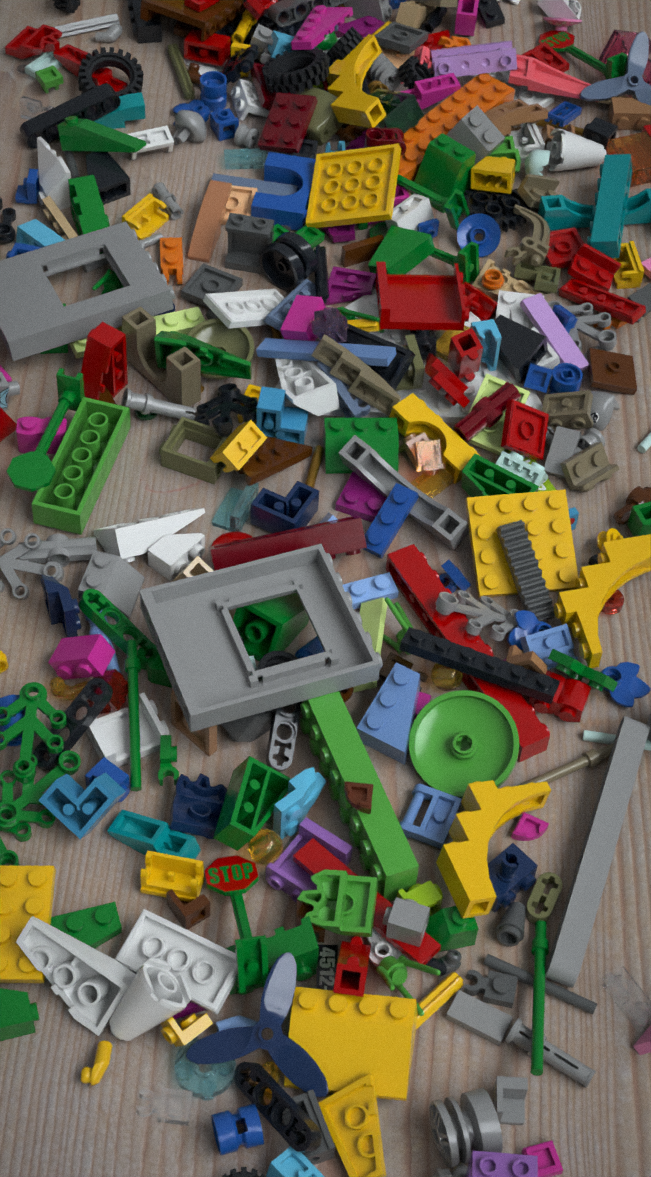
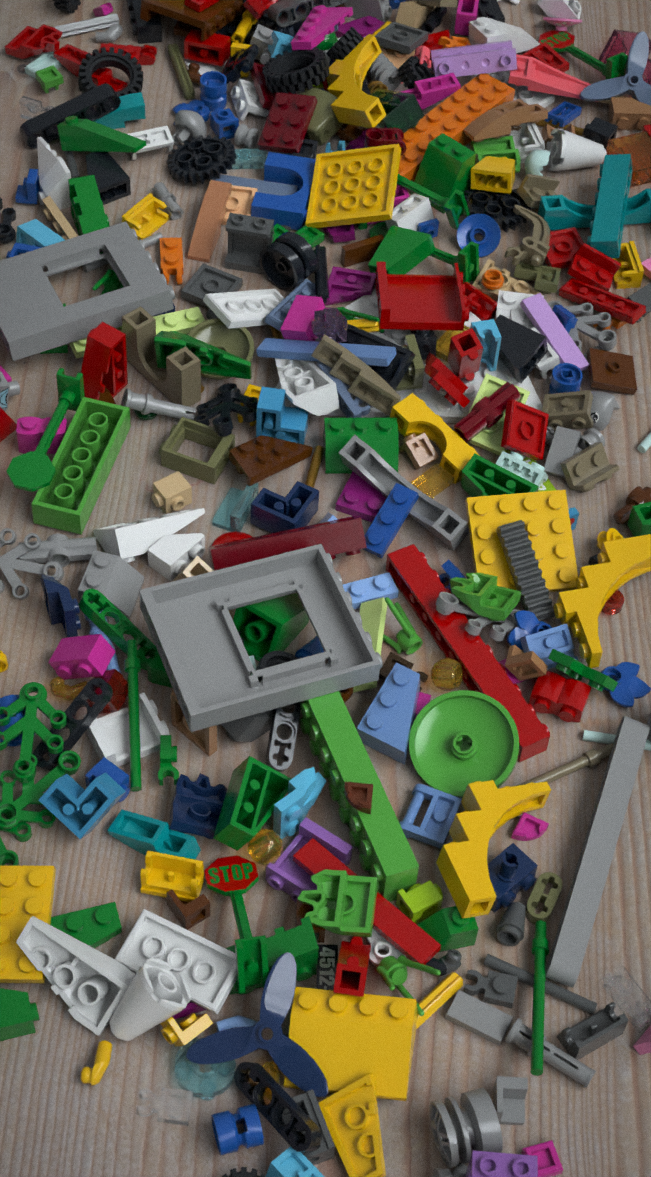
(103, 9): none -> dark pink tile
(144, 55): none -> red hinge
(172, 493): none -> tan brick
(201, 159): none -> black gear
(239, 446): yellow hinge -> none
(406, 921): light grey brick -> none
(428, 457): clear orange bracket -> none
(477, 134): light grey slope -> none
(479, 665): black plate -> none
(484, 596): none -> bright green plate
(489, 30): none -> white slope
(538, 377): blue tile -> none
(593, 1032): none -> dark grey hinge

